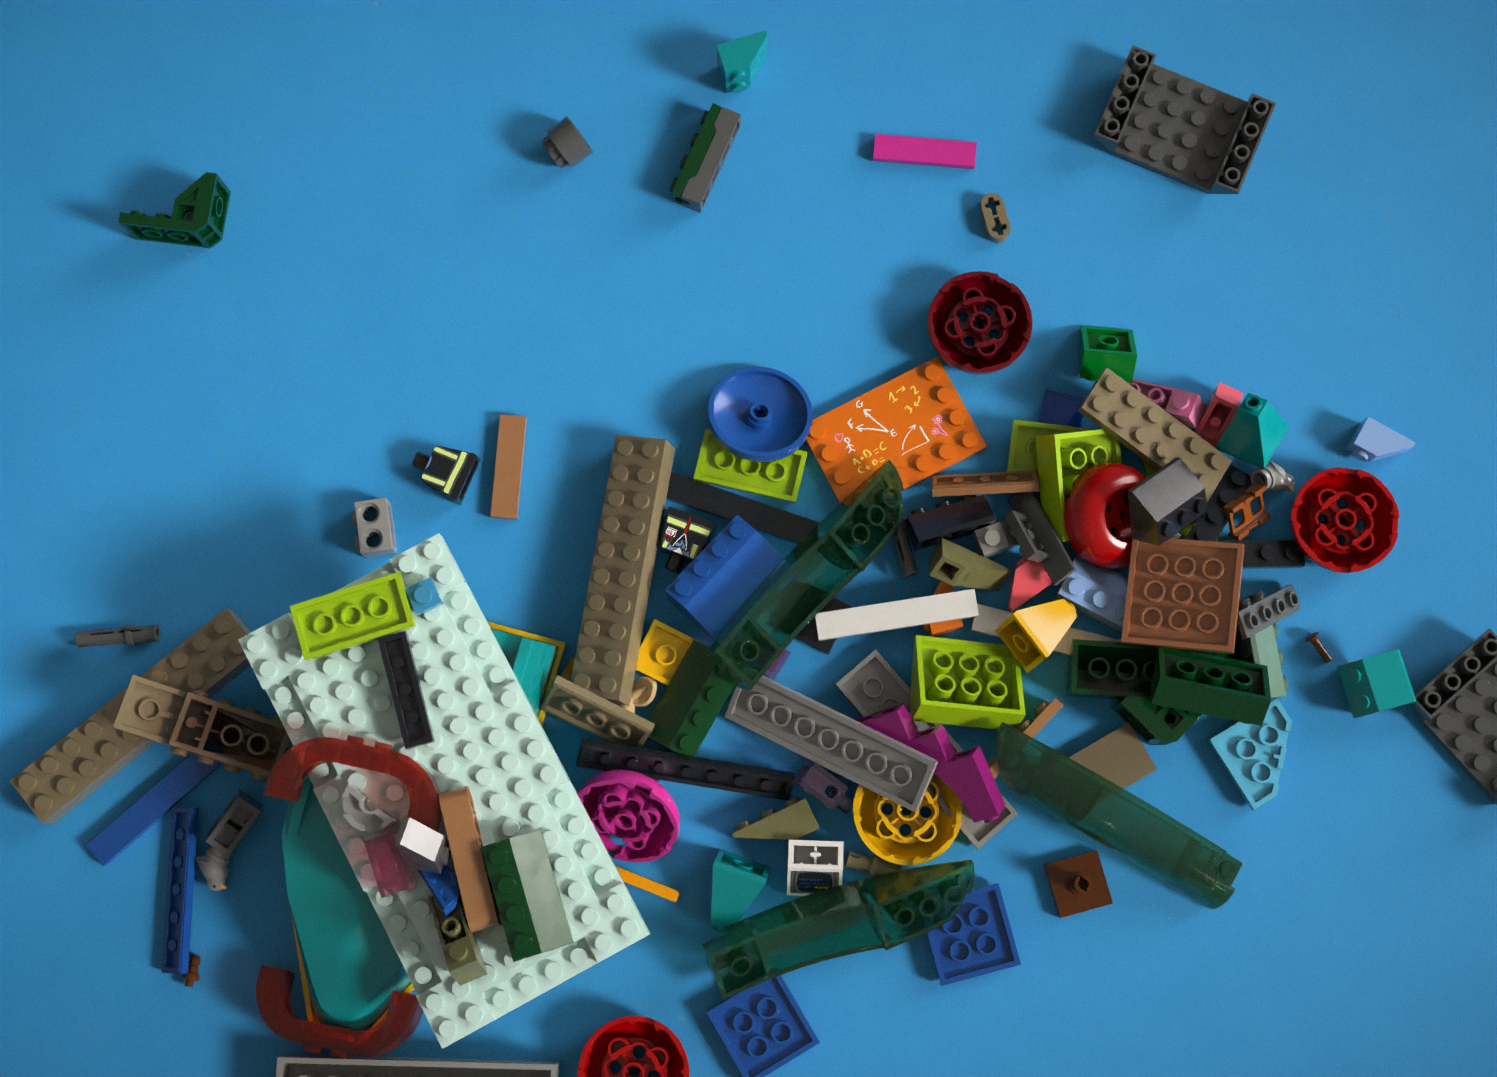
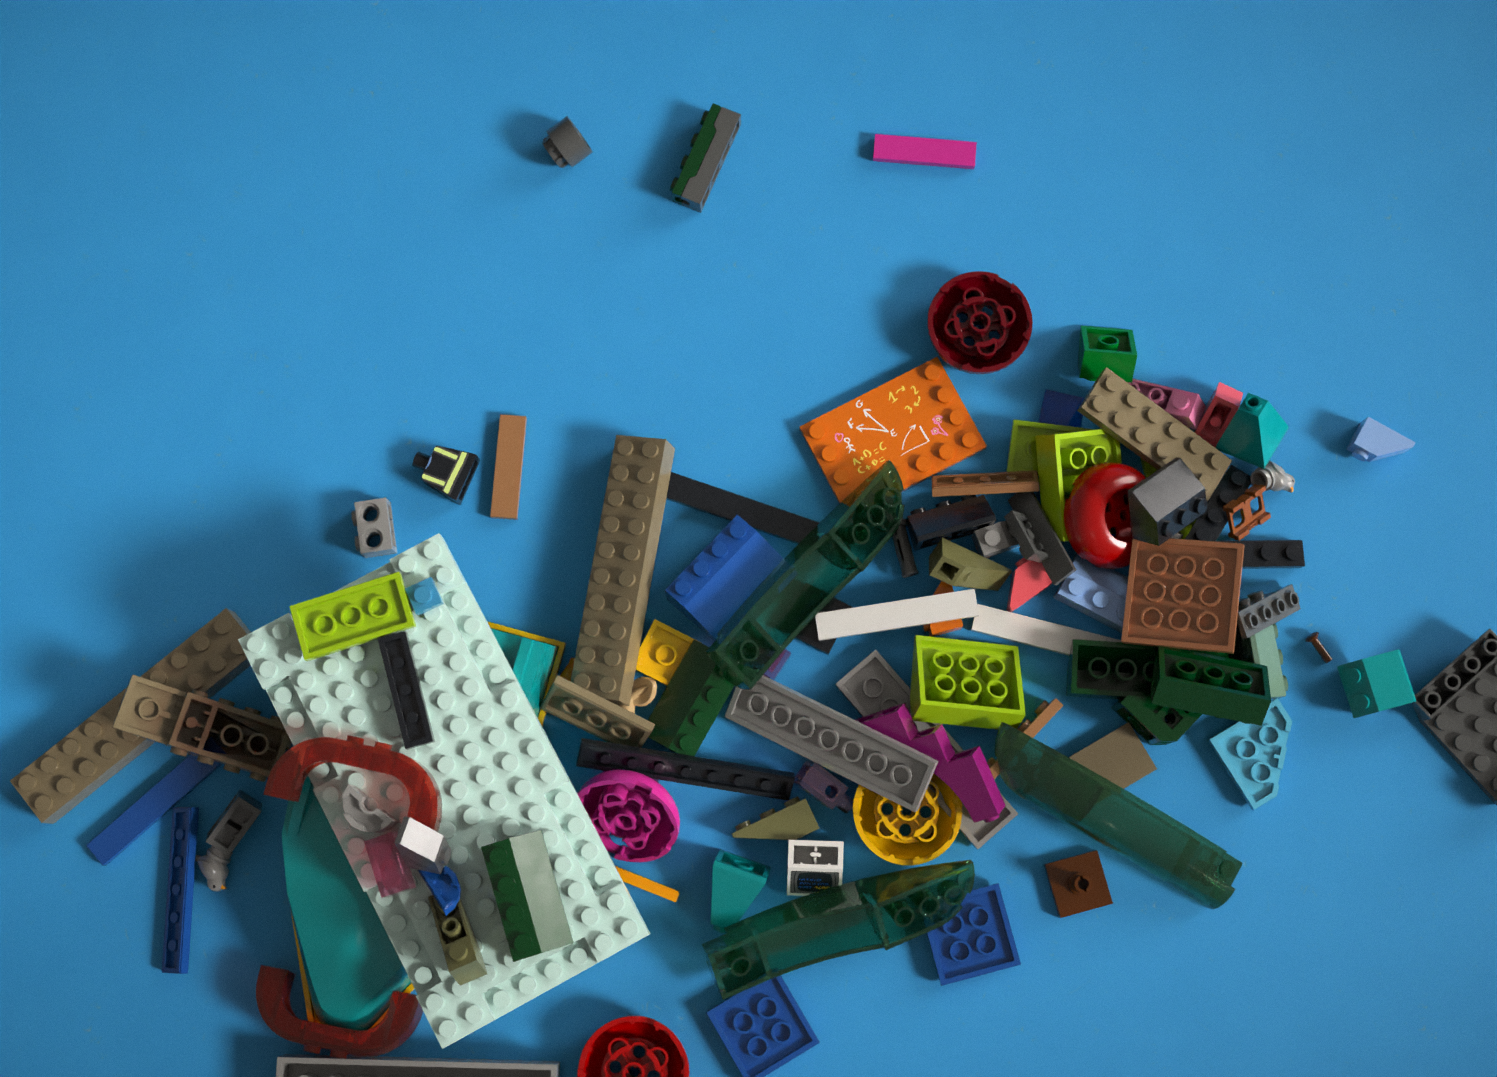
(128, 635): dark grey pin -> none
(192, 974): reddish brown piece -> none
(204, 227): dark green bracket -> none
(468, 859): medium nougat beam -> none
(684, 537): torso -> none
(741, 61): teal slope -> none
(759, 414): blue dish -> none
(768, 479): lime plate -> none
(870, 865): dark tan pin -> none
(989, 219): dark tan beam -> none
(1036, 631): yellow slope -> none
(1182, 126): dark grey slope -> none
(1366, 501): red brick -> none

